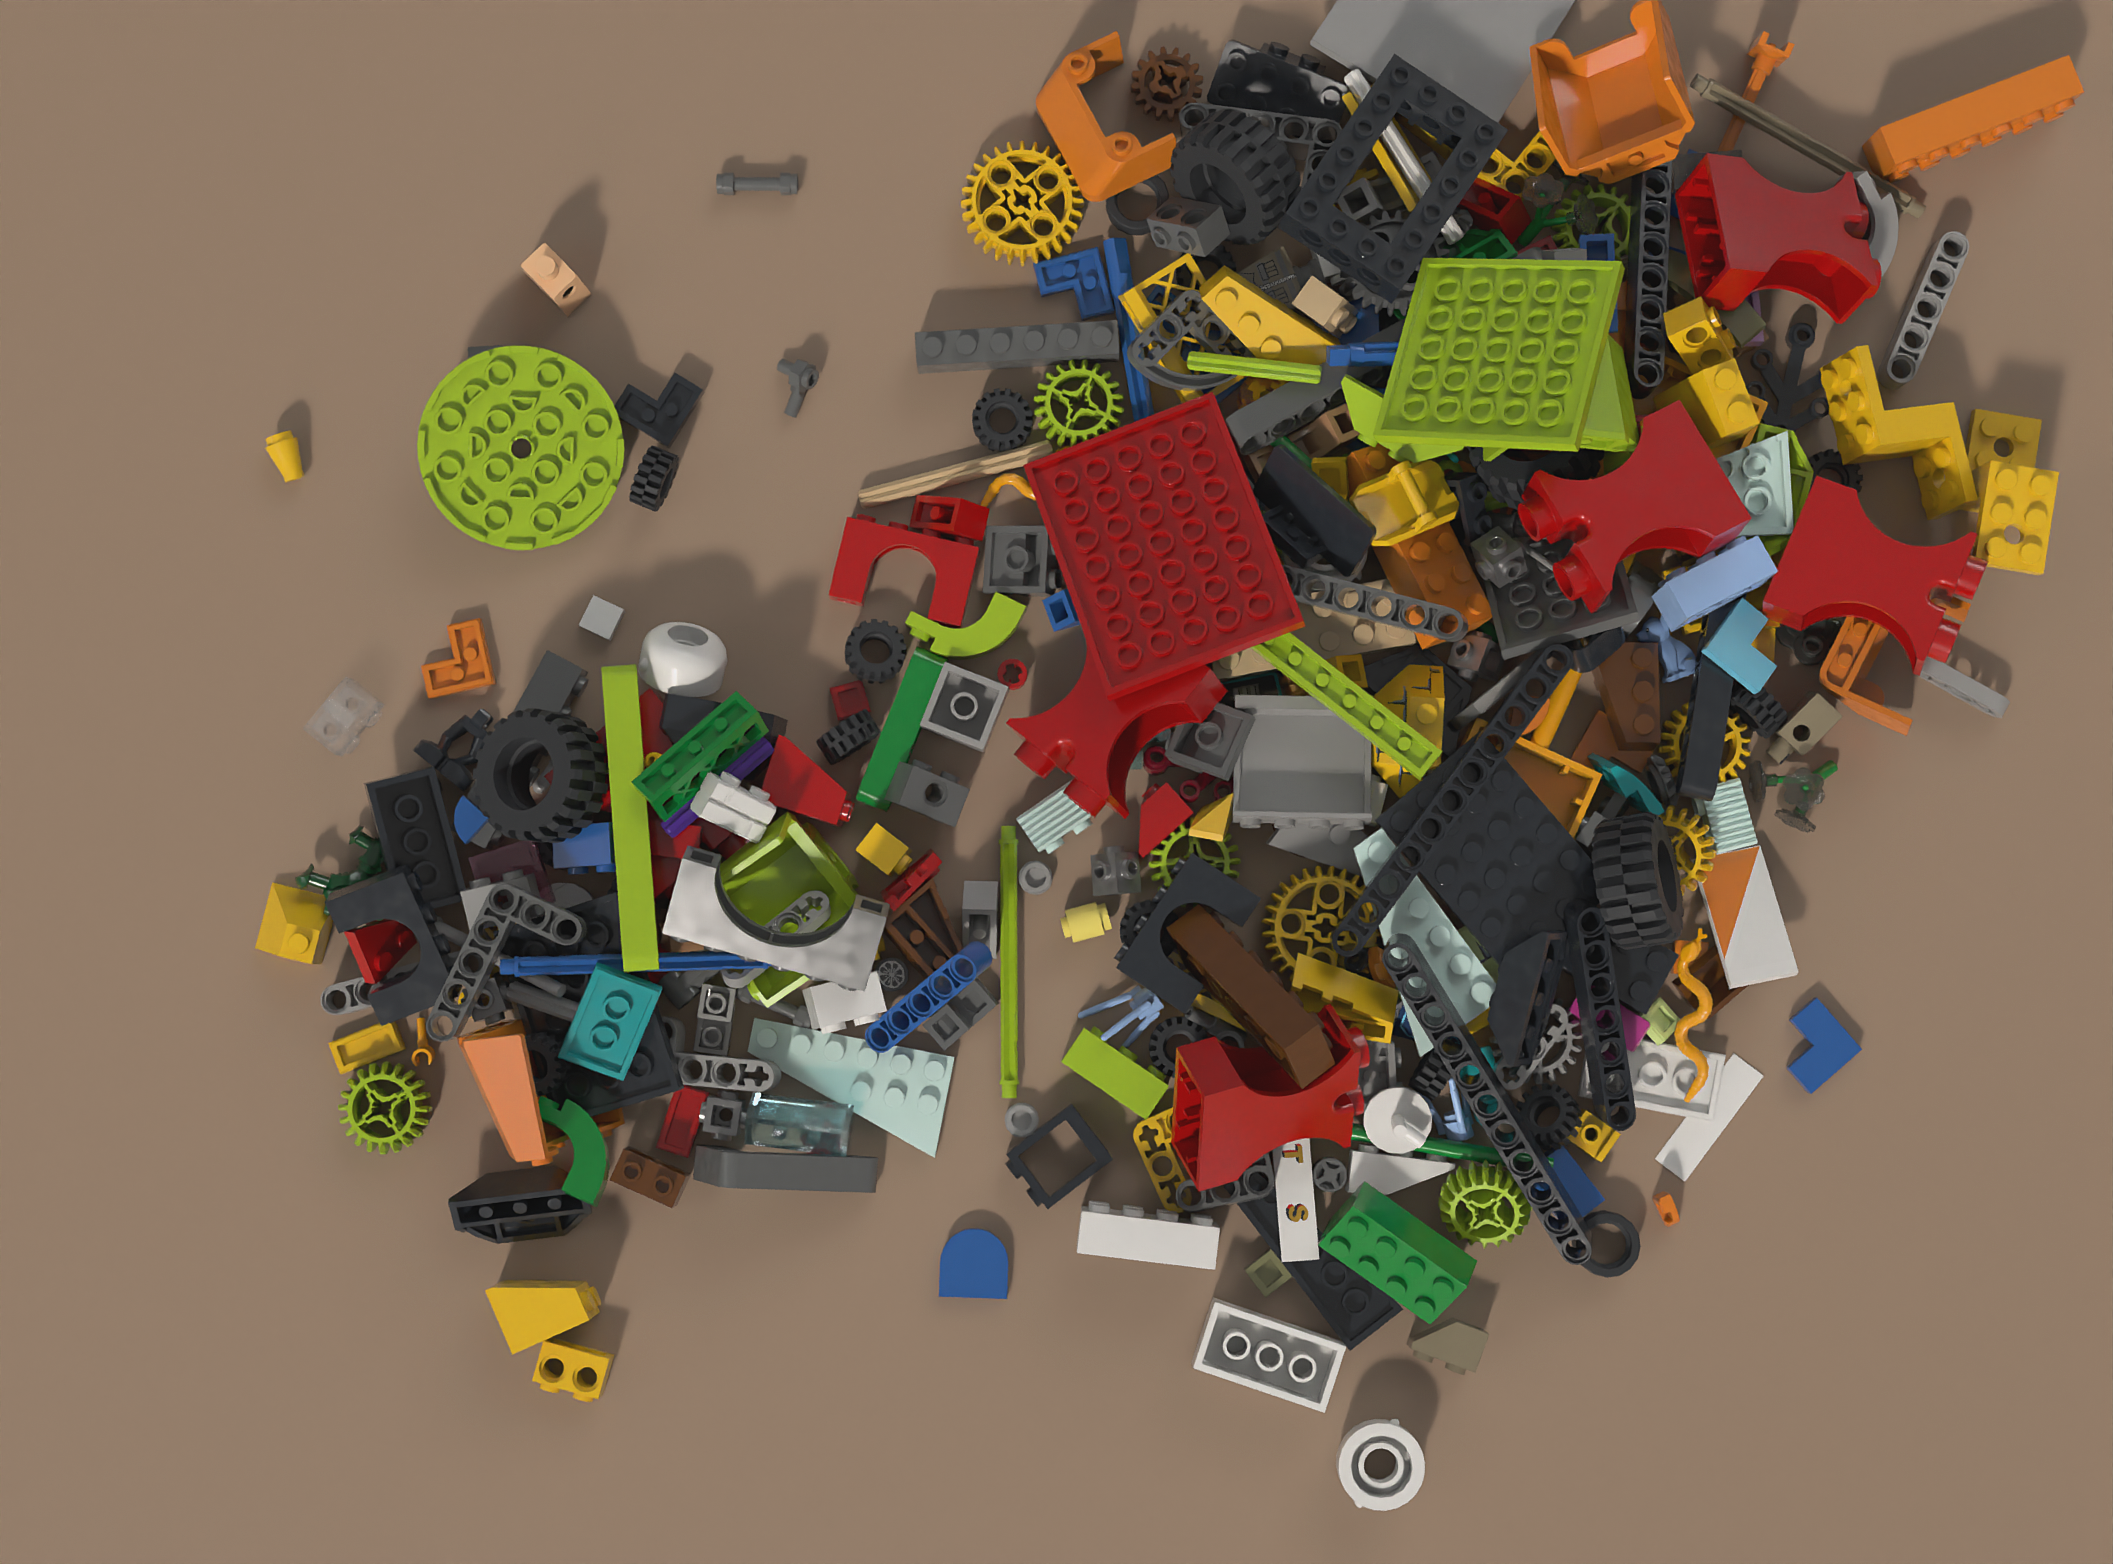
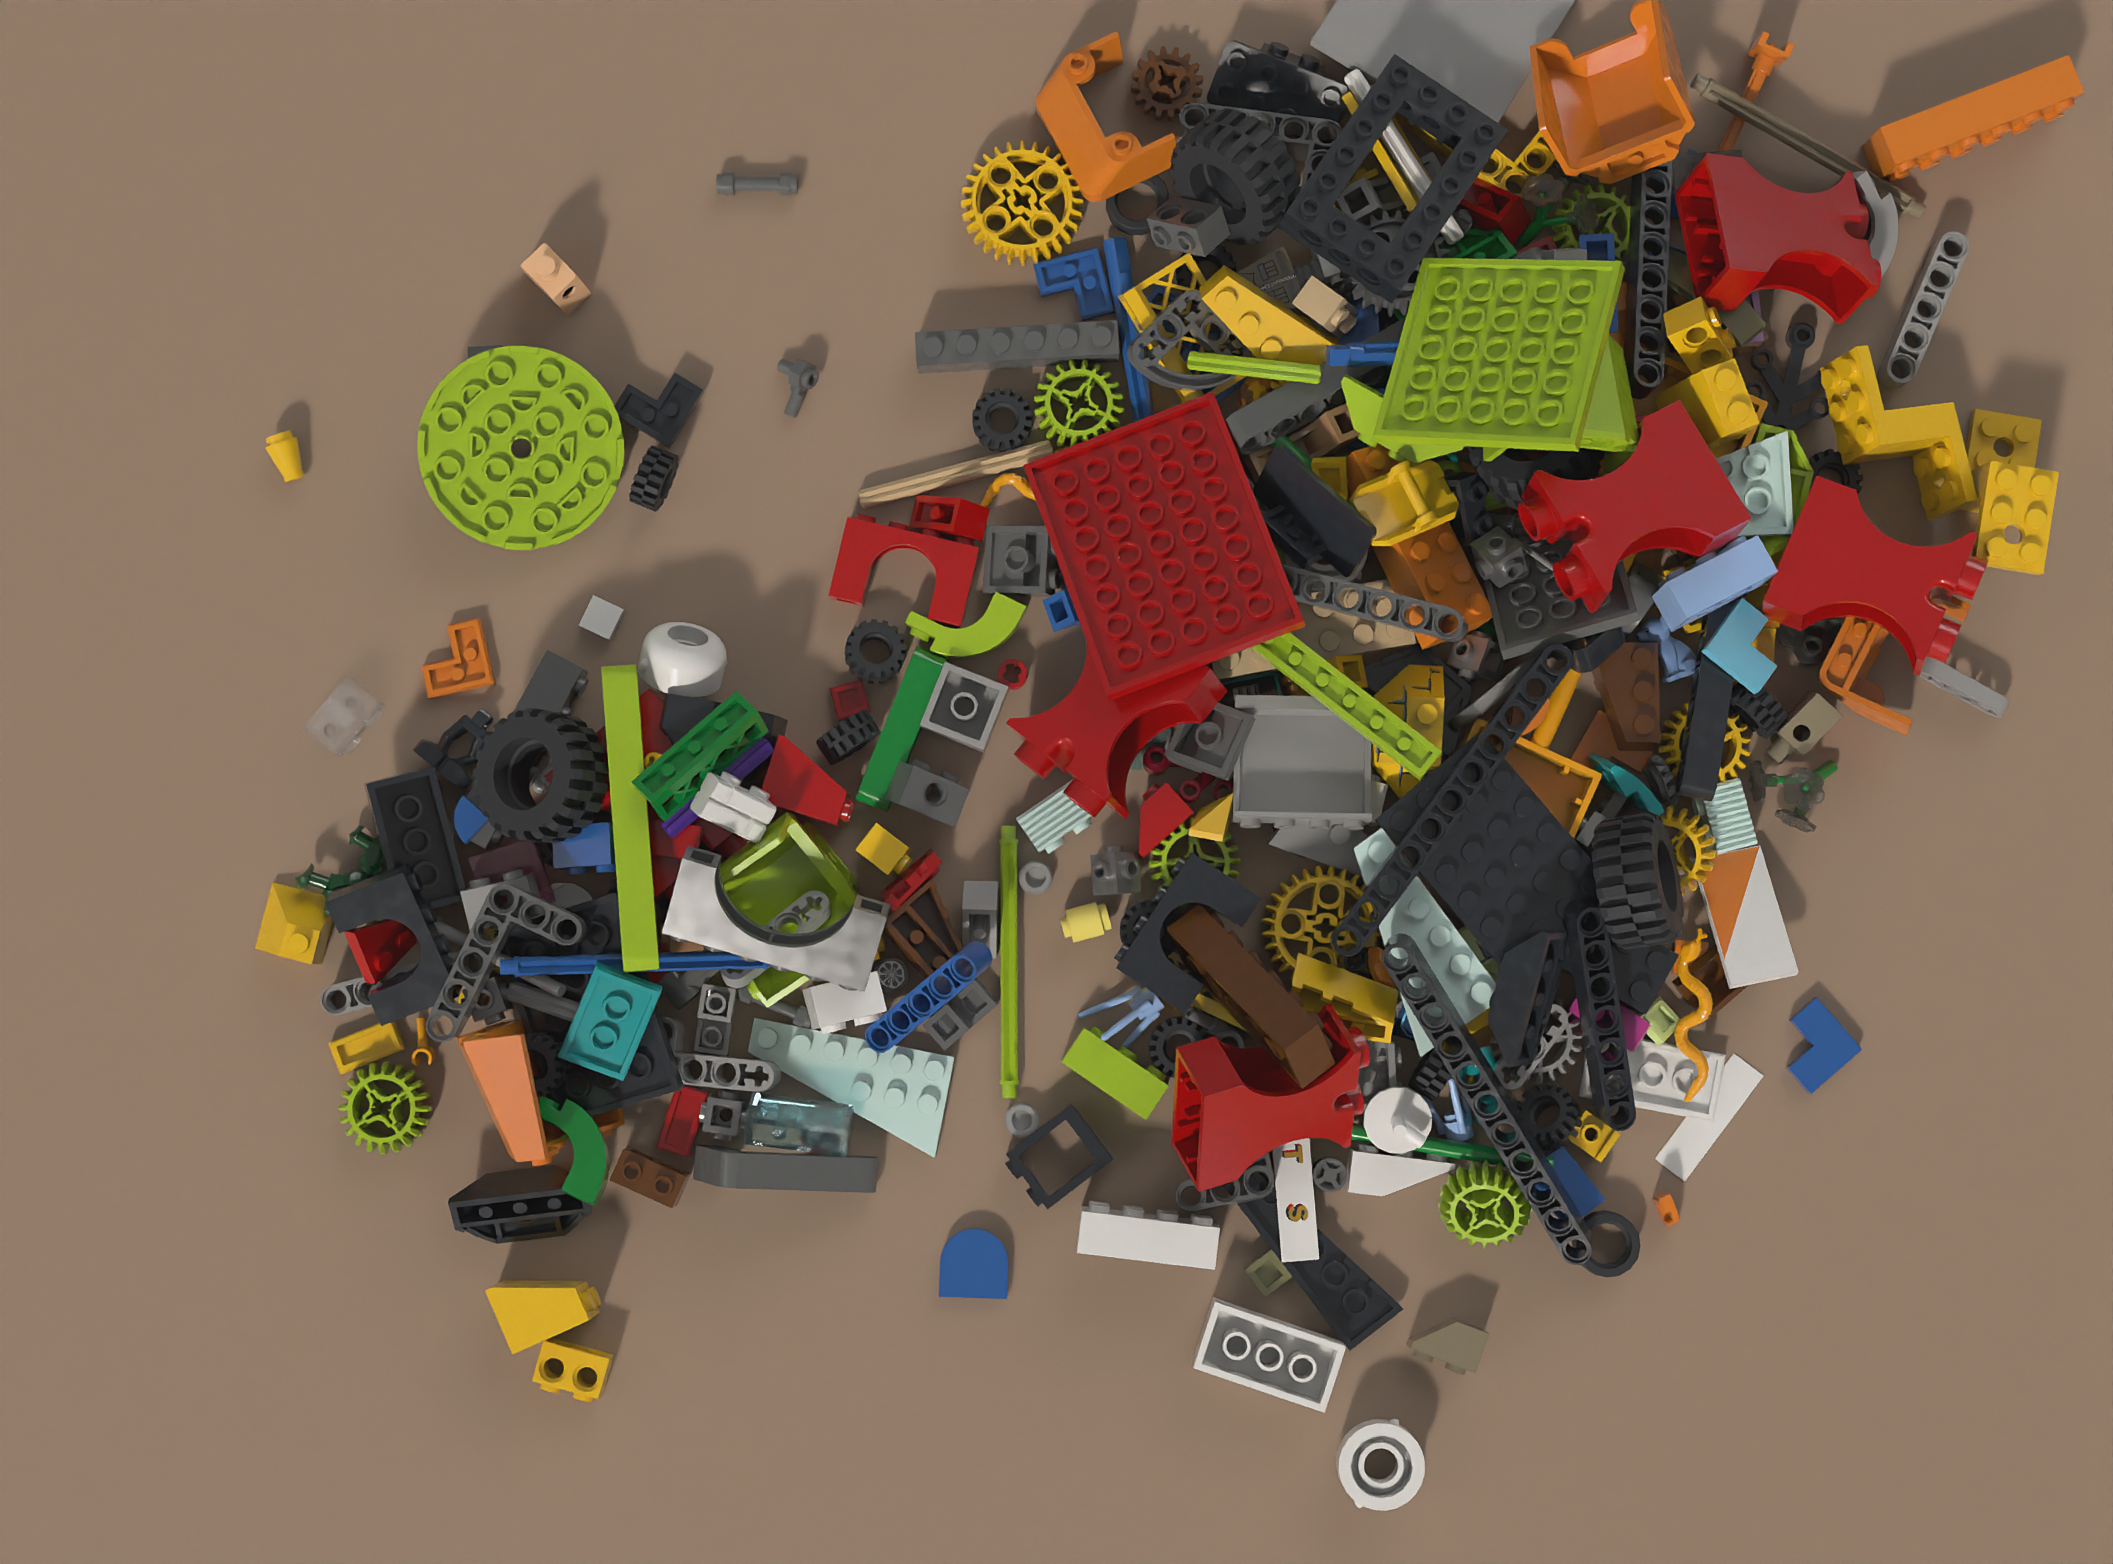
(1161, 1123): yellow beam -> none
(1397, 1253): green brick -> none

